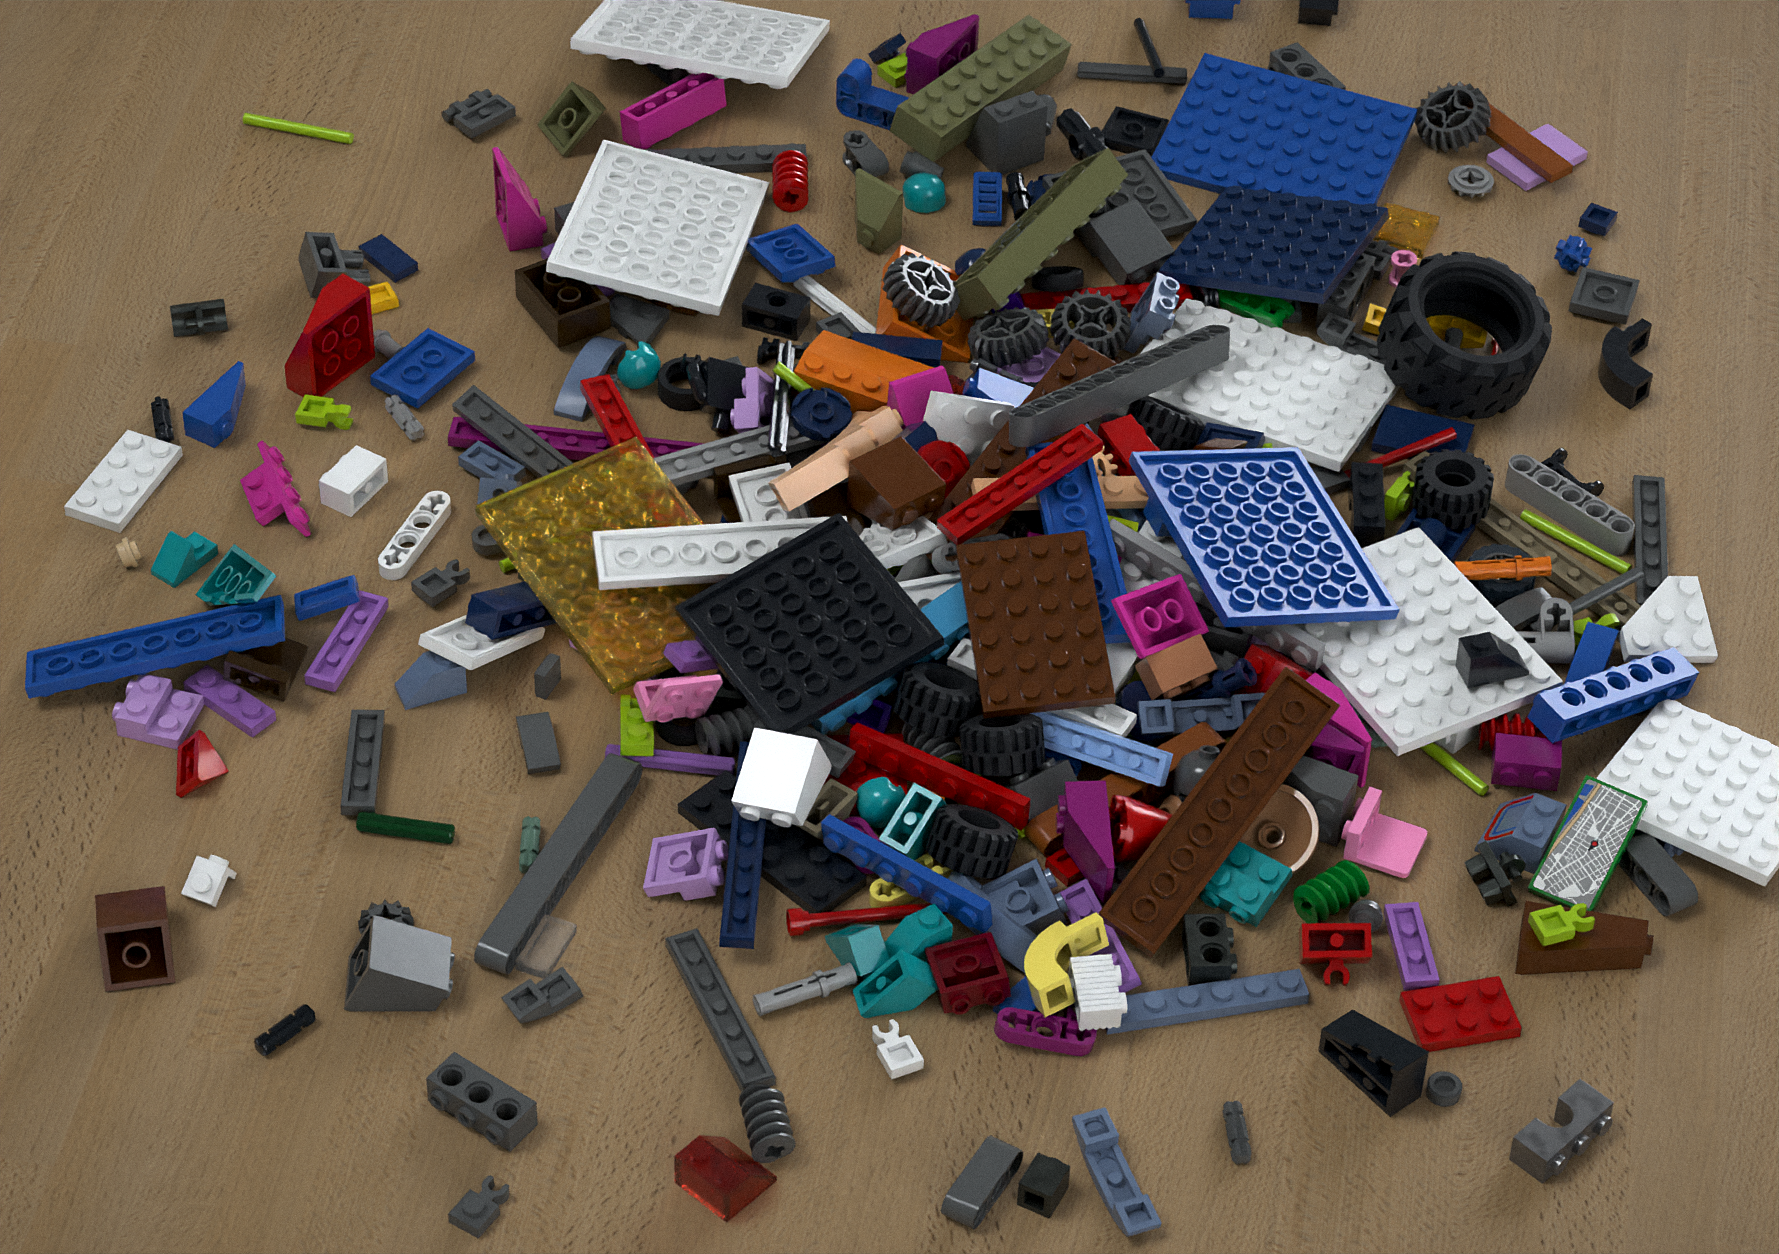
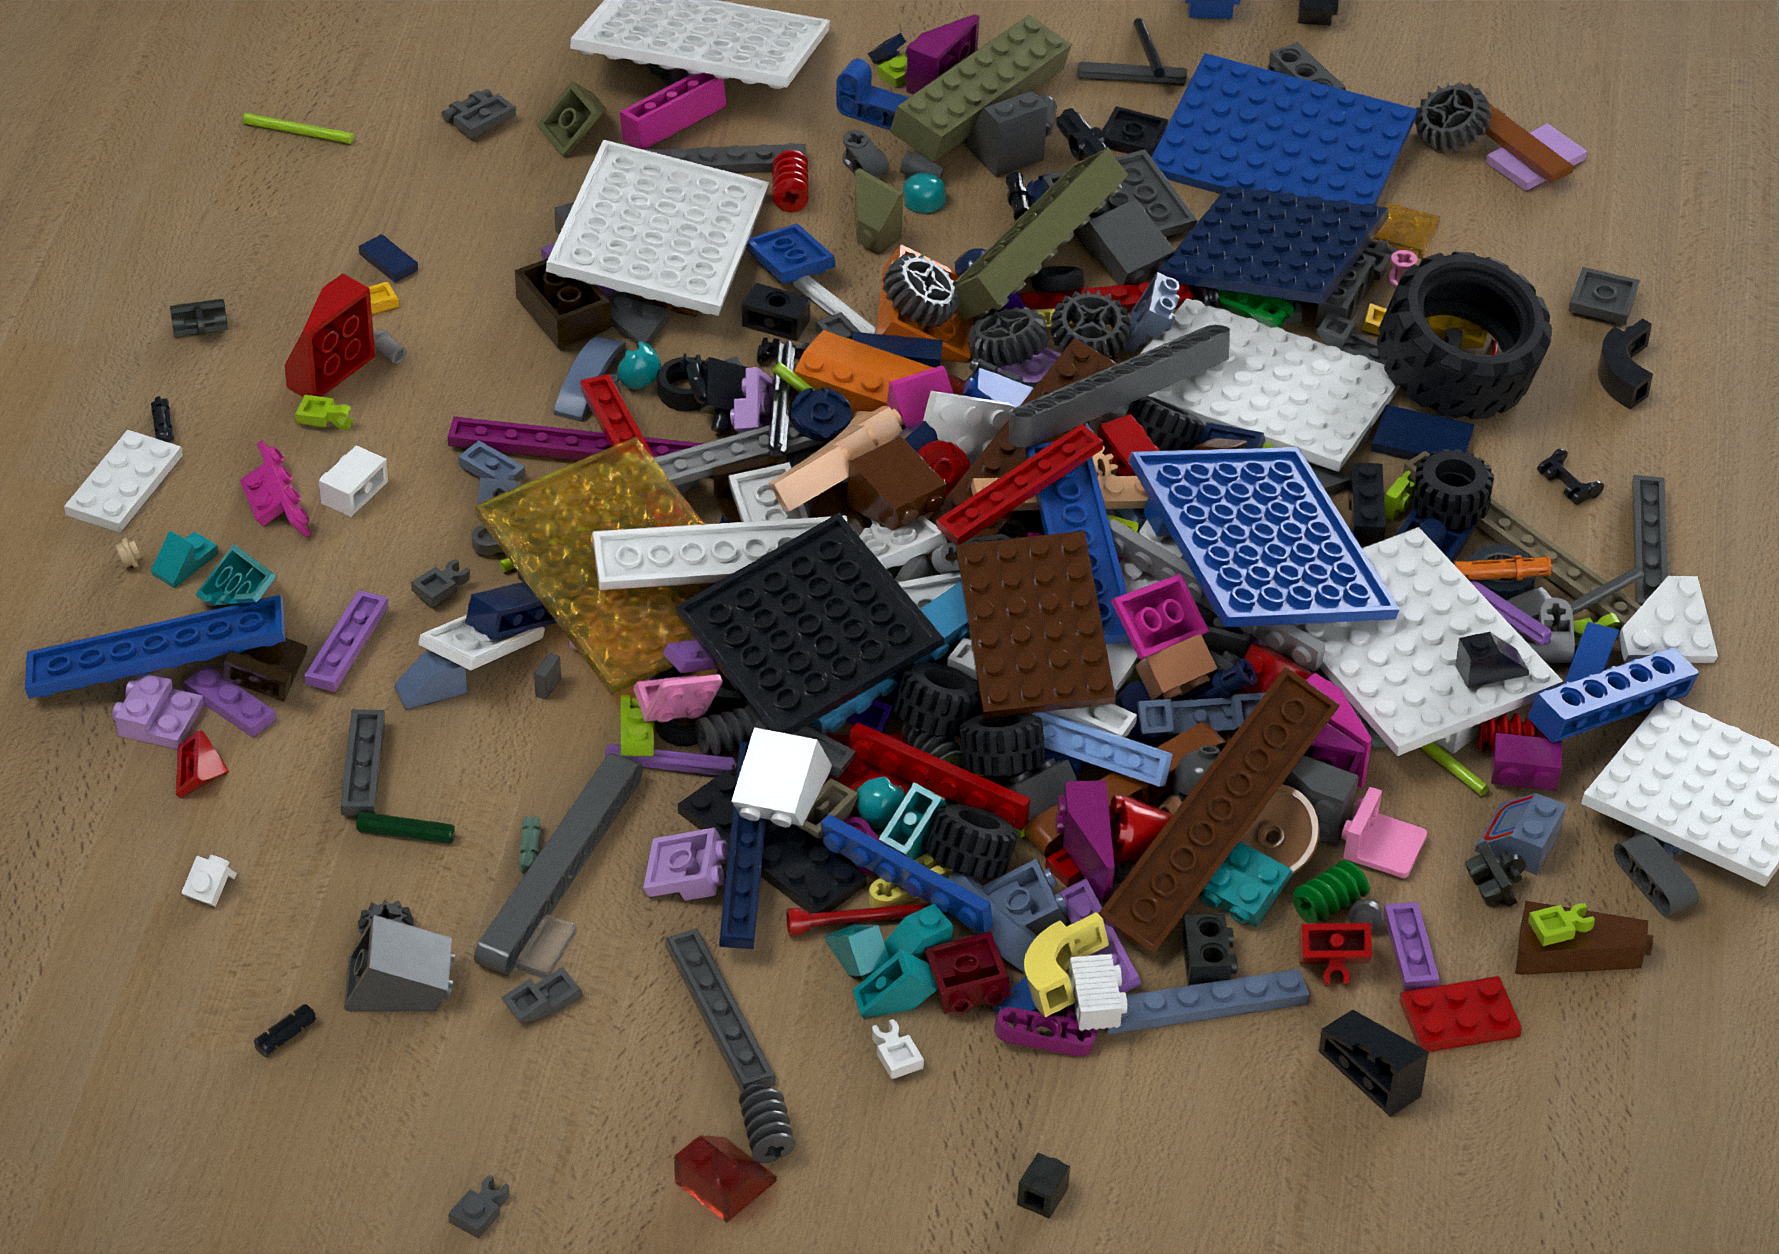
(134, 938): reddish brown slope -> none
(215, 412): blue slope -> none
(324, 261): dark grey brick -> none
(326, 597): blue tile -> none
(404, 417): light grey axle -> none
(419, 536): white beam -> none
(422, 368): blue plate -> none
(481, 1101): dark grey brick -> none
(509, 433): dark grey plate -> none
(515, 207): dark pink slope -> none
(538, 742): dark grey slope -> none
(816, 985): light grey pin -> none
(982, 1182): dark grey beam -> none
(987, 197): blue slope -> none
(1112, 1175): sand blue slope -> none
(1237, 1132): dark grey axle -> none
(1413, 448): red bar -> none
(1444, 1088): dark grey tile -> none
(1481, 180): light grey gear -> none
(1515, 617): none -> medium lavender axle
(1547, 1149): flat silver arch -> none
(1569, 504): light grey beam -> none
(1573, 253): blue gear -> none
(1575, 542): lime bar -> none
(1588, 845): tile -> none
(1598, 219): dark blue plate -> none

